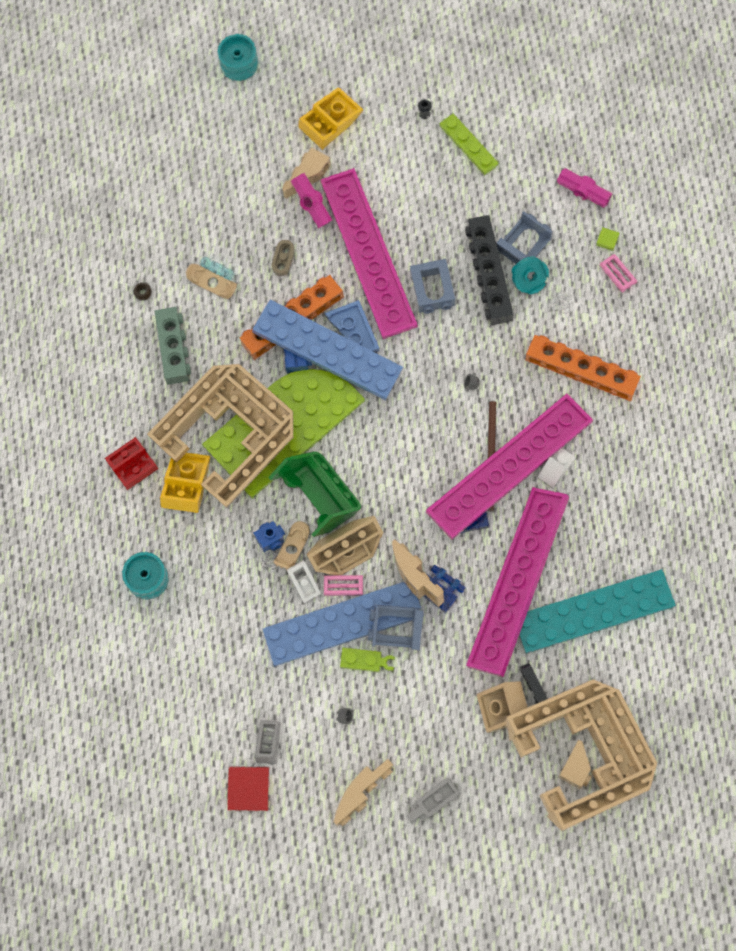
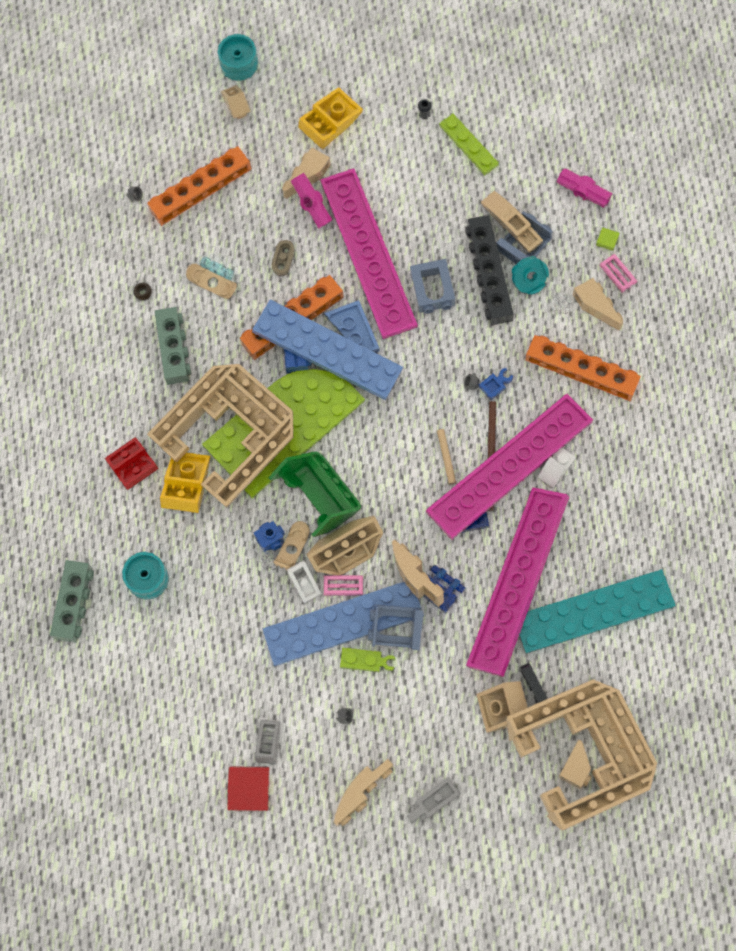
(72, 571): none -> sand green brick
(137, 190): none -> dark grey hinge
(196, 194): none -> orange brick
(235, 101): none -> tan slope
(446, 456): none -> tan bar
(495, 385): none -> blue plate
(512, 220): none -> tan slope
(593, 301): none -> tan slope

